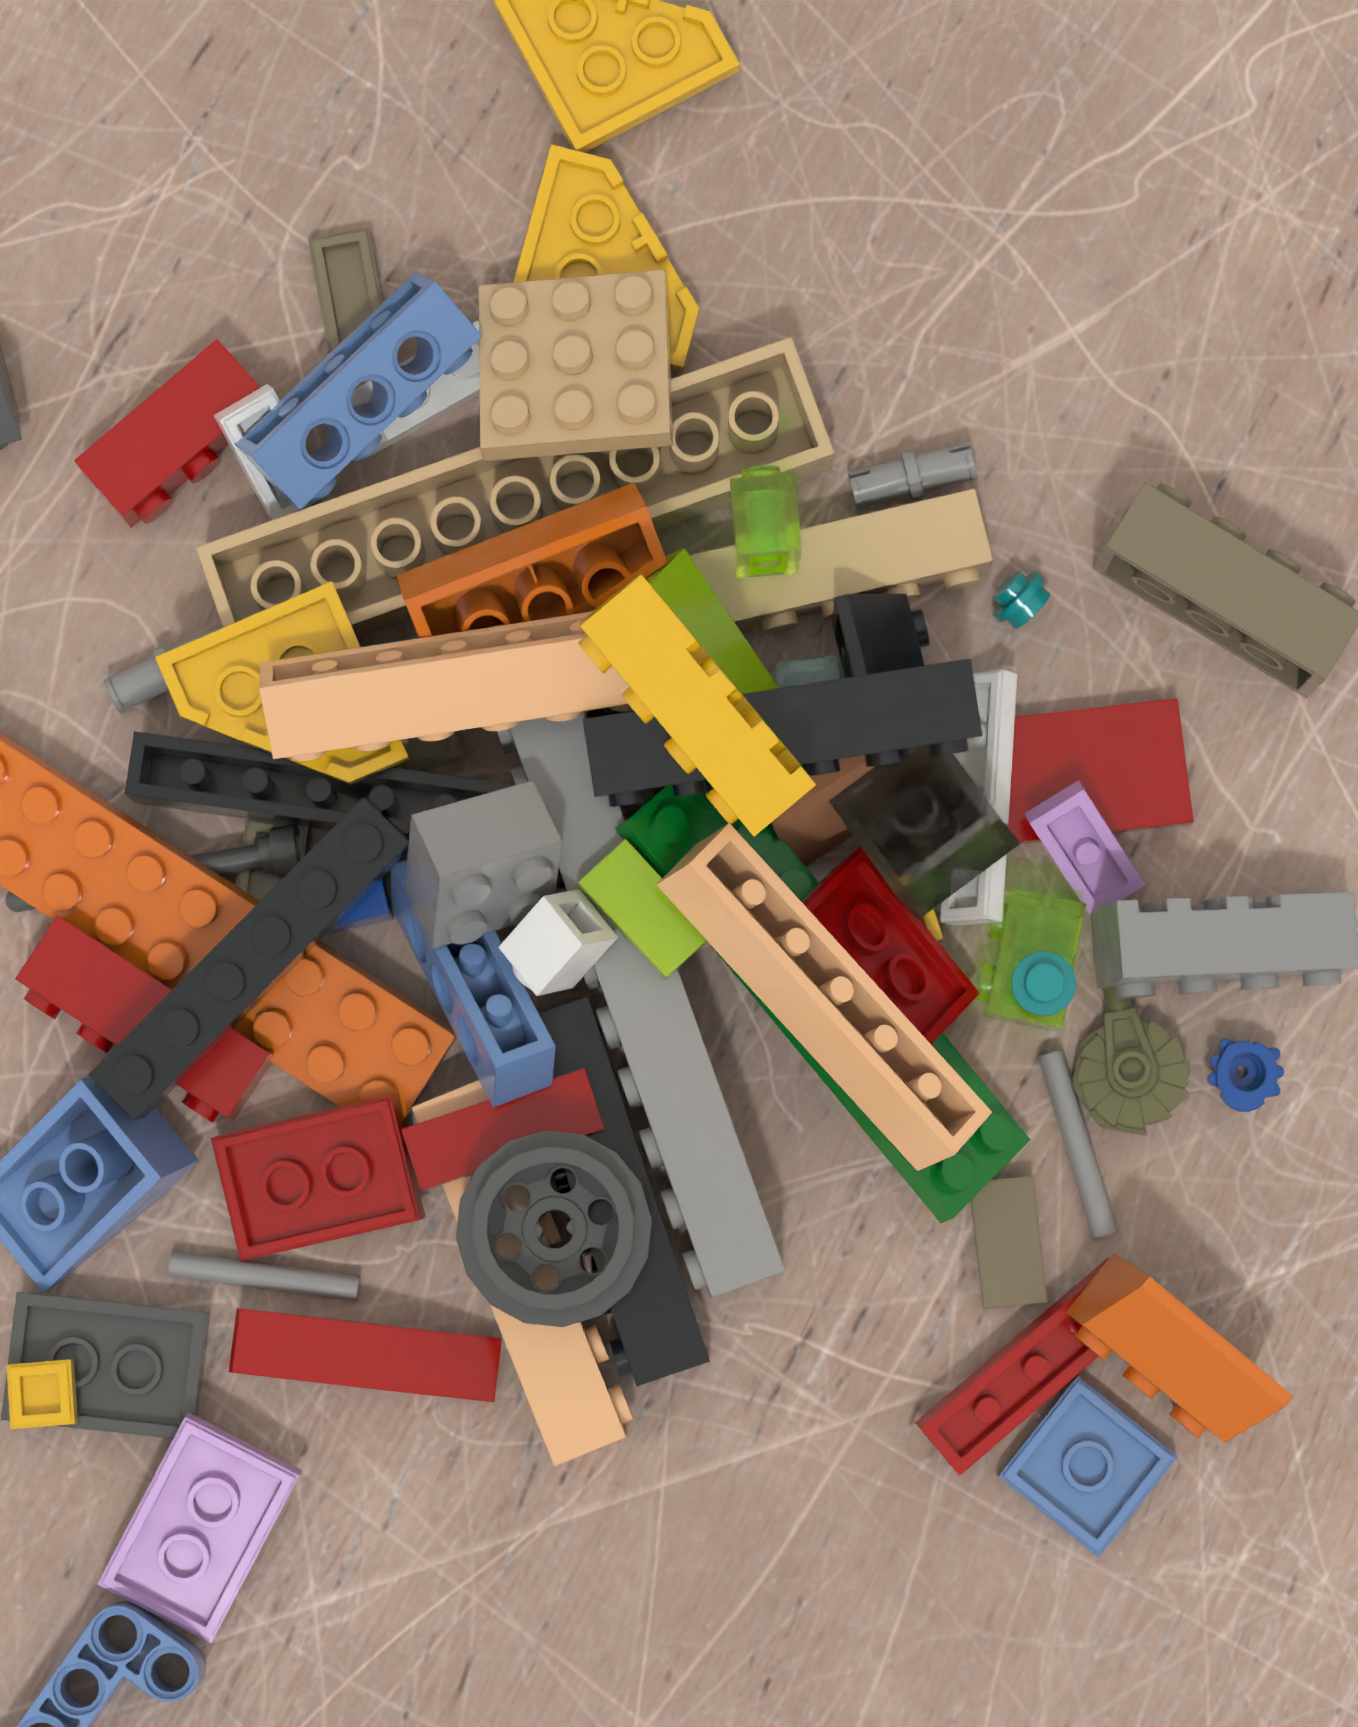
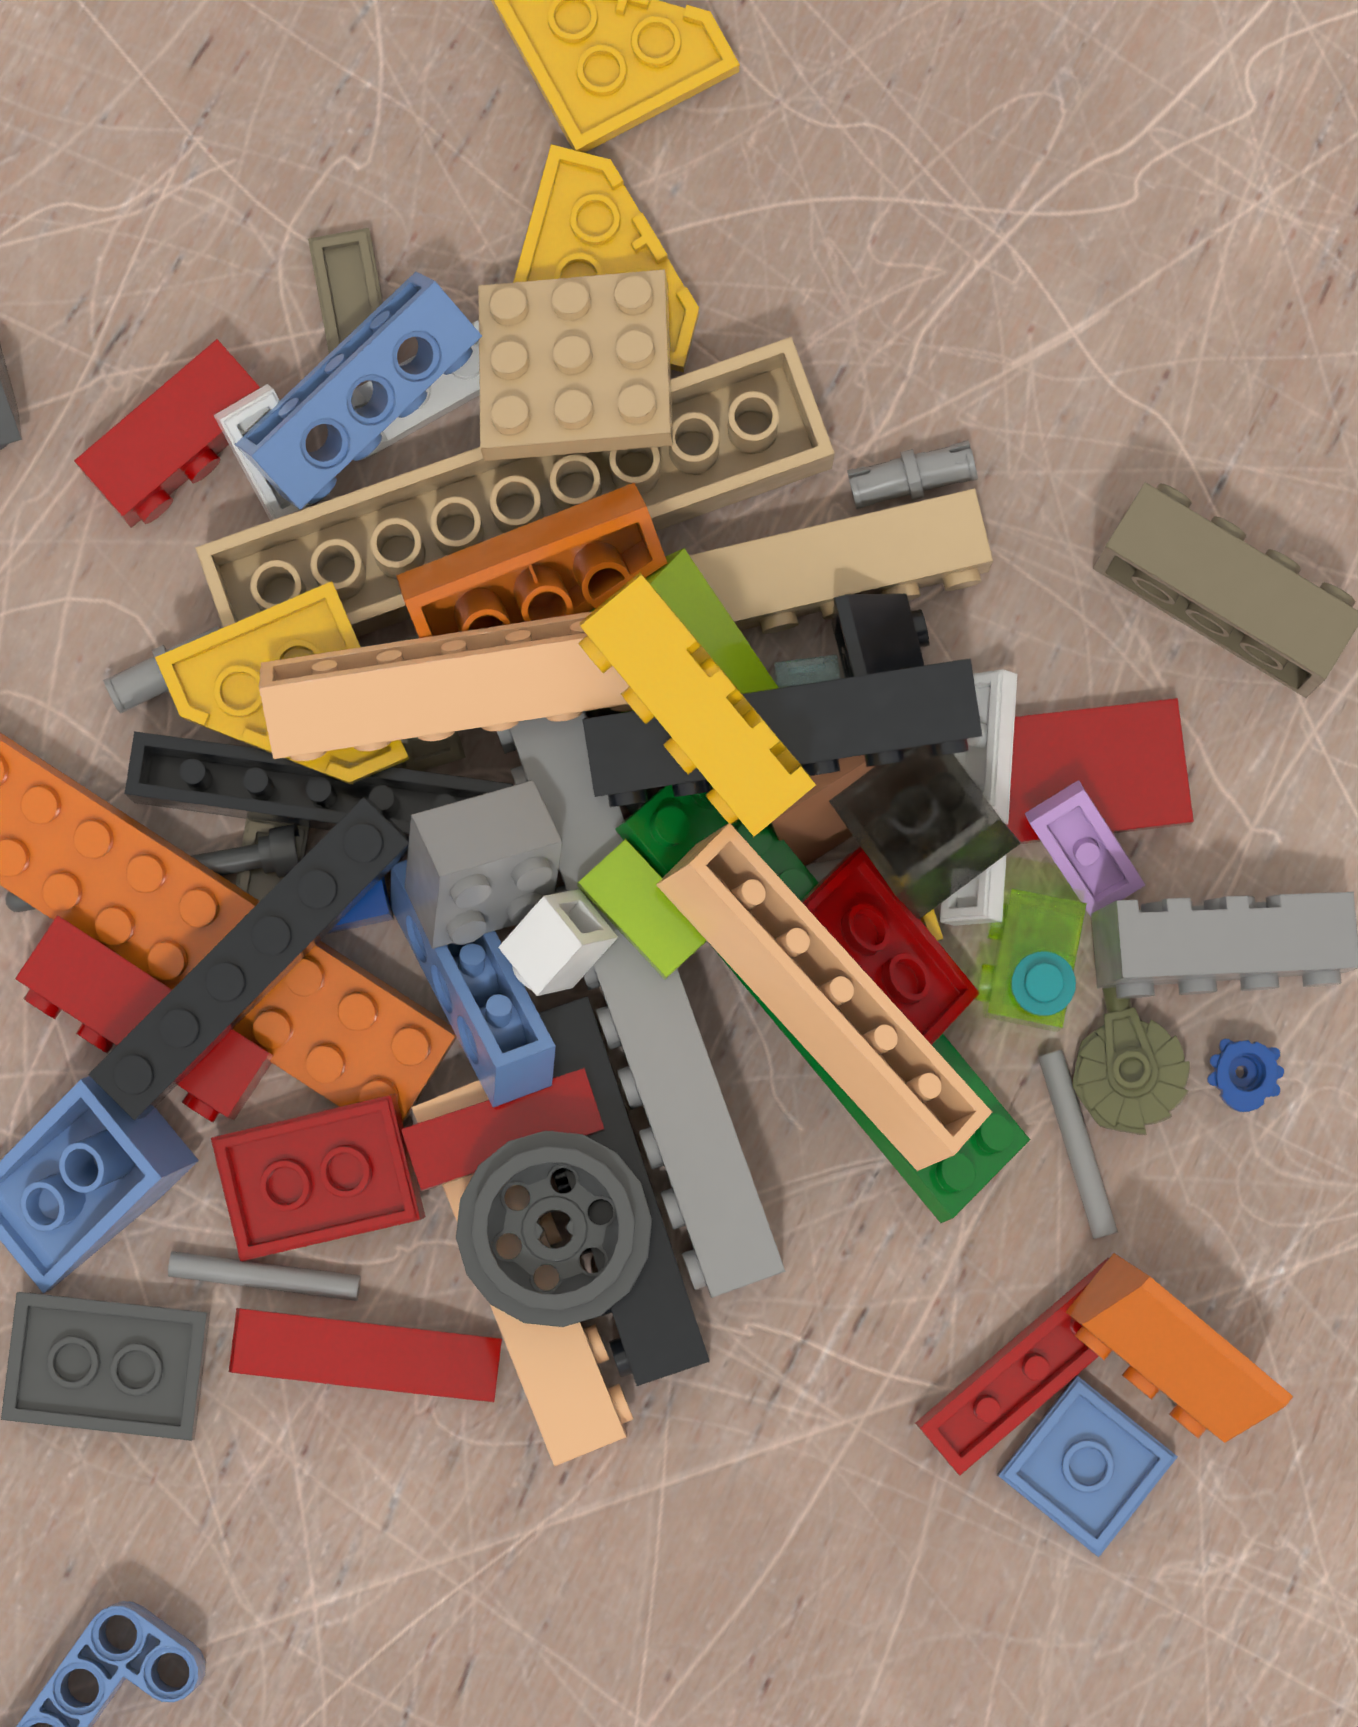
(42, 1394): yellow tile -> none
(199, 1527): lavender tile -> none
(764, 522): clear neon green brick -> none
(1008, 1244): dark tan tile -> none
(1020, 598): teal plate -> none

